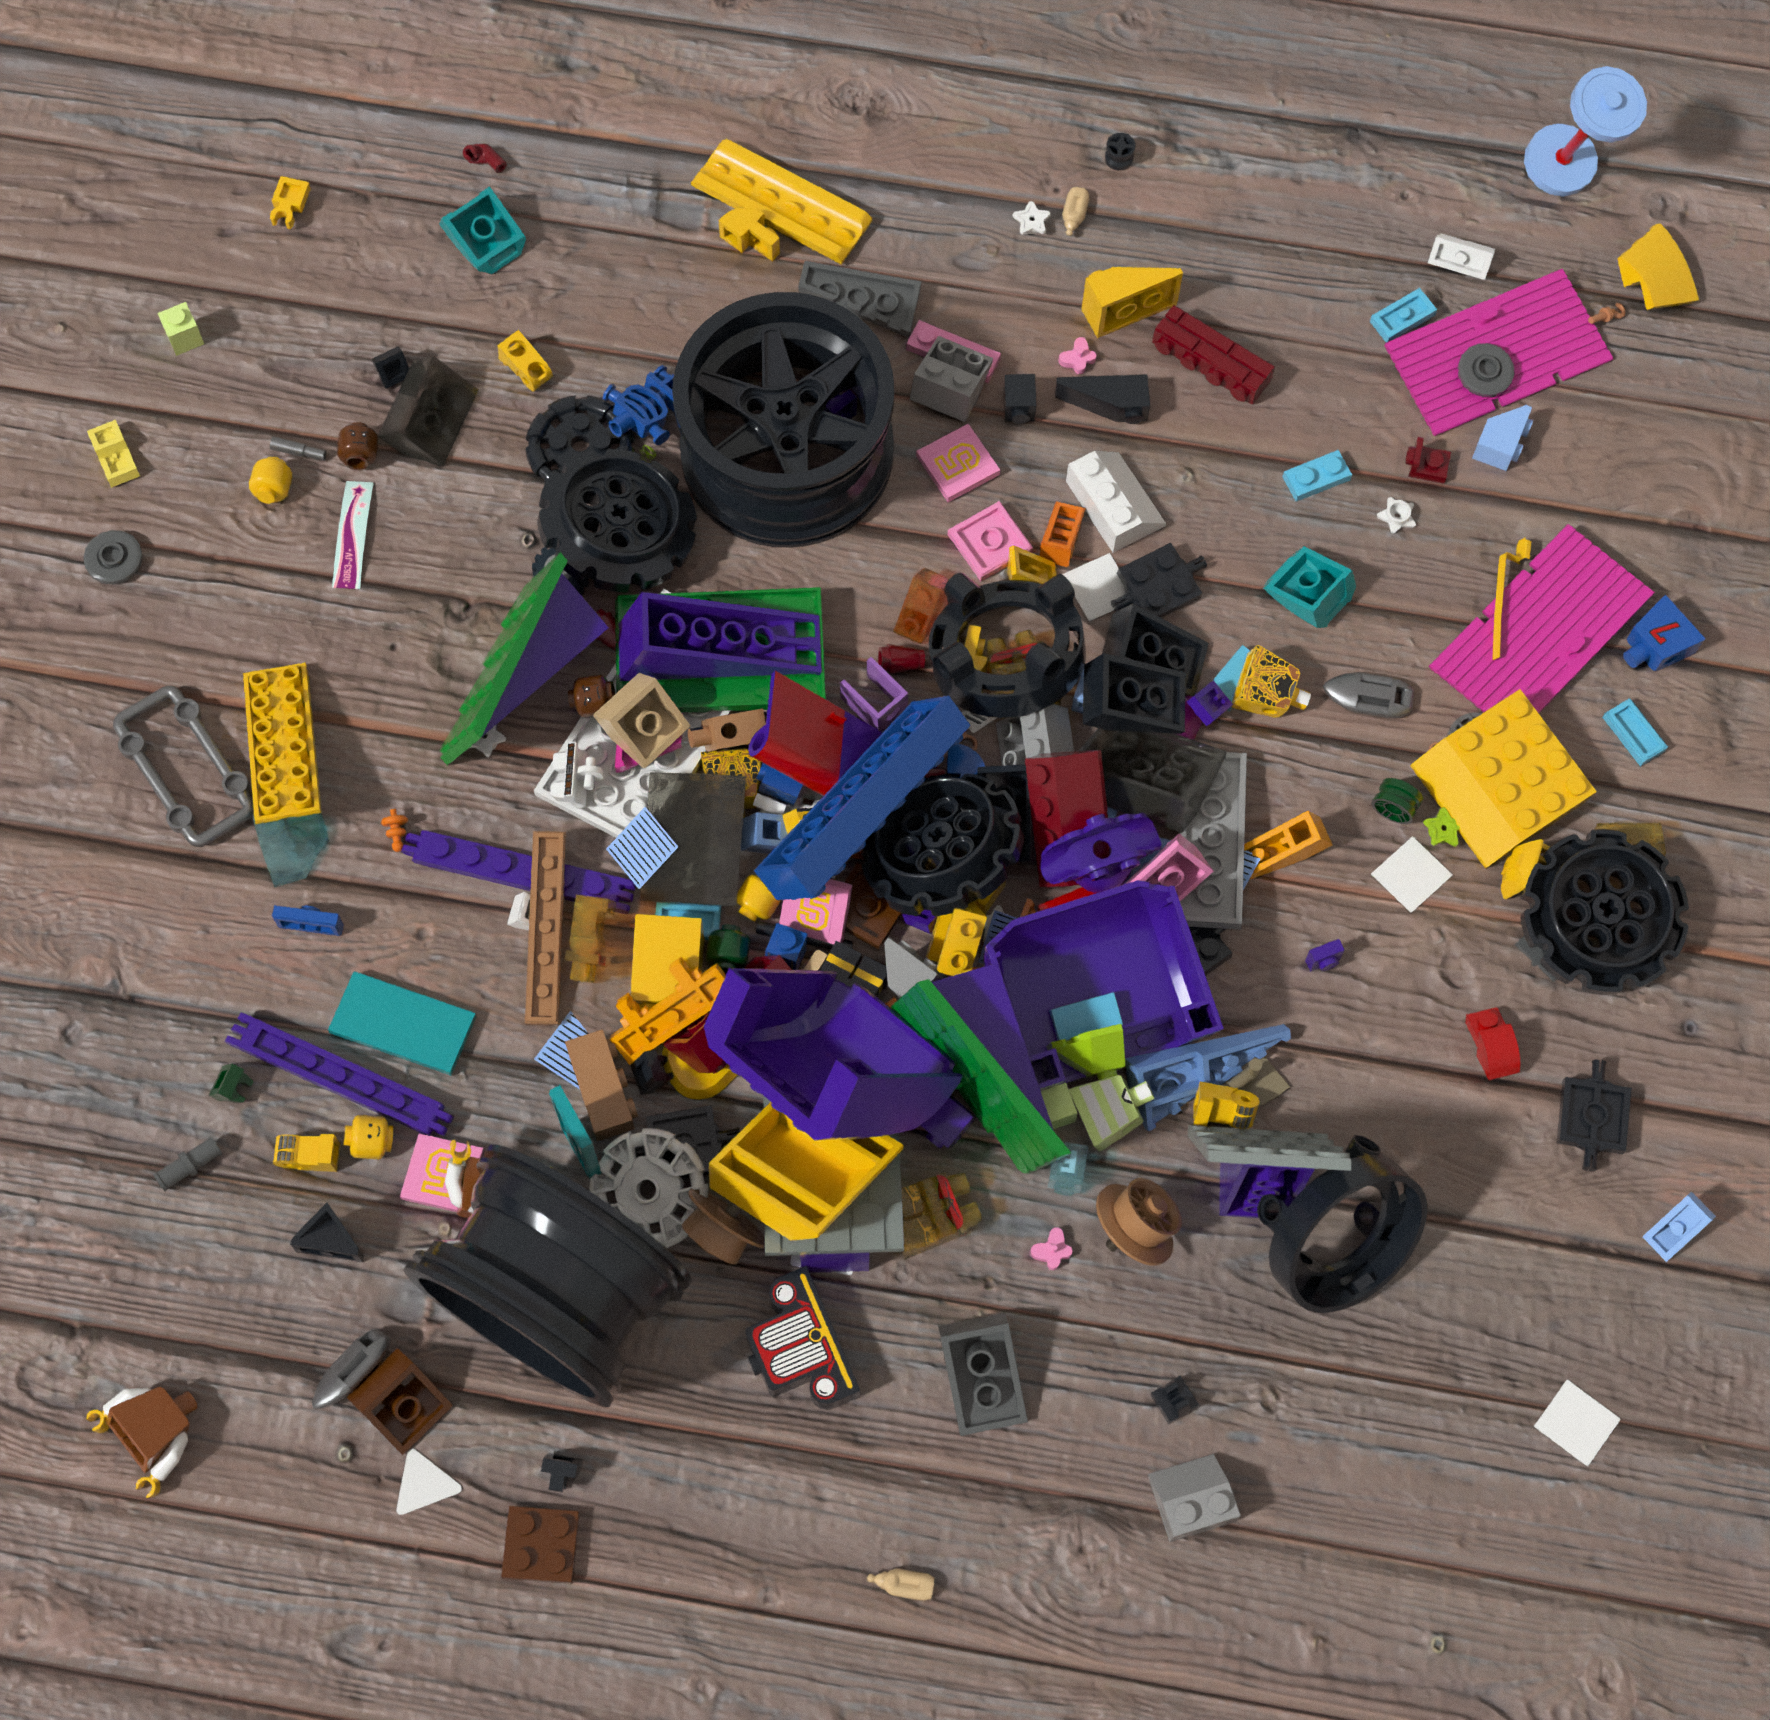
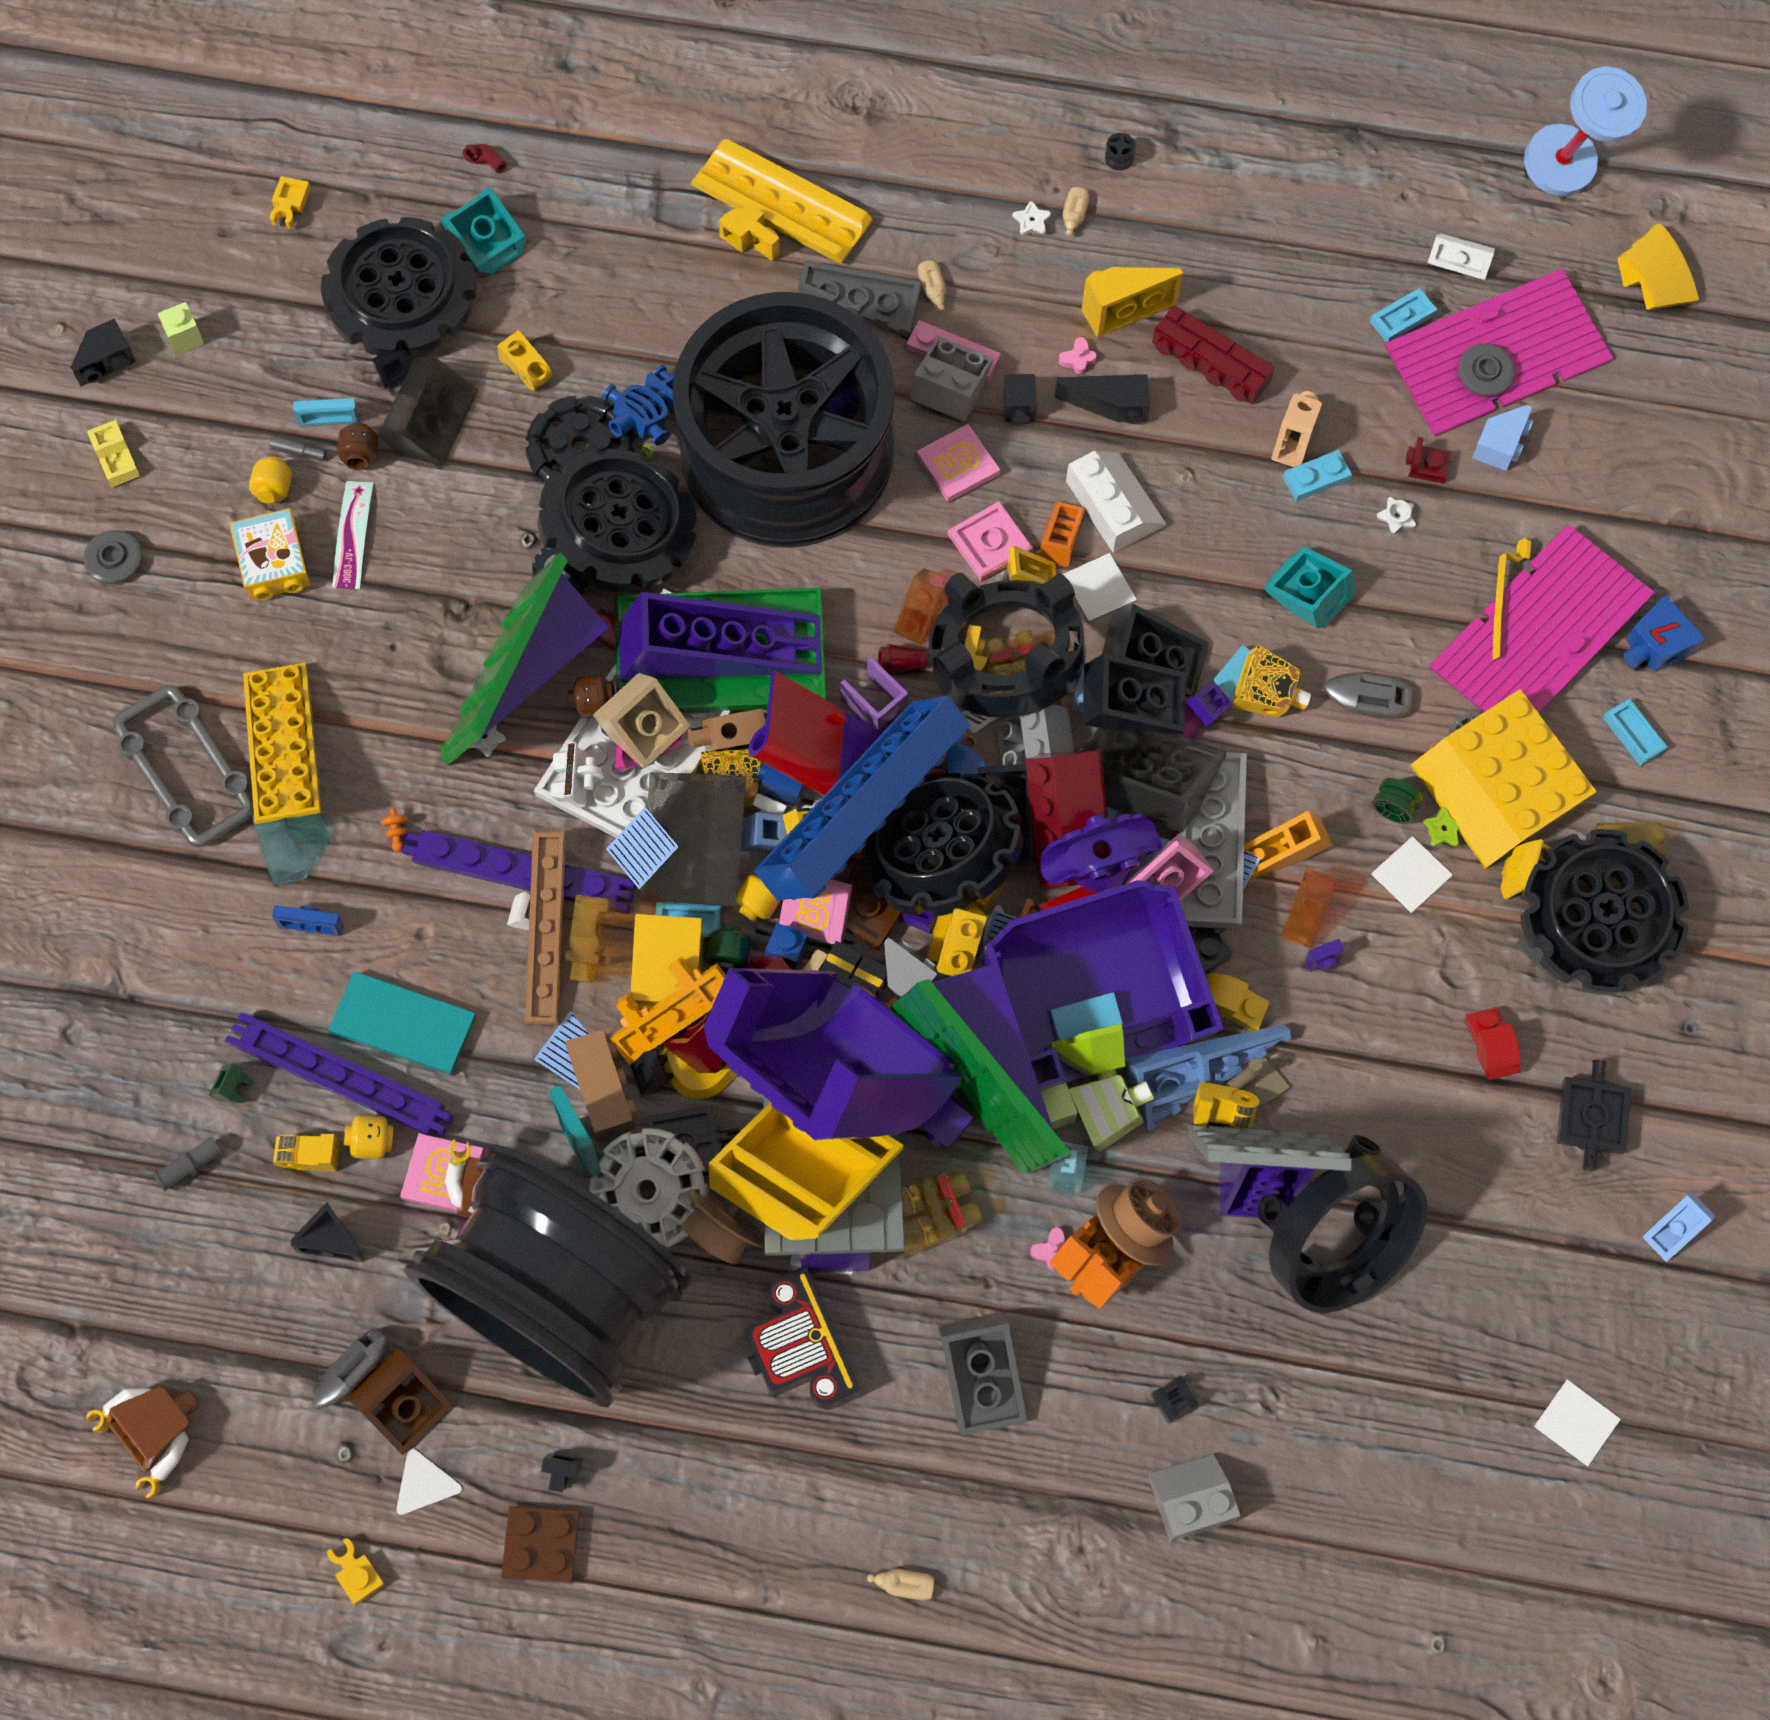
(101, 353): none -> black slope
(269, 555): none -> panel
(326, 412): none -> medium azure tile
(358, 1576): none -> yellow plate
(399, 286): none -> black piece
(932, 282): none -> tan piece
(1094, 1264): none -> orange brick
(1159, 582): black plate -> none
(1236, 1001): none -> yellow brick
(1299, 417): none -> light nougat torso
(1308, 908): none -> clear orange slope
(1606, 314): nougat hand -> none

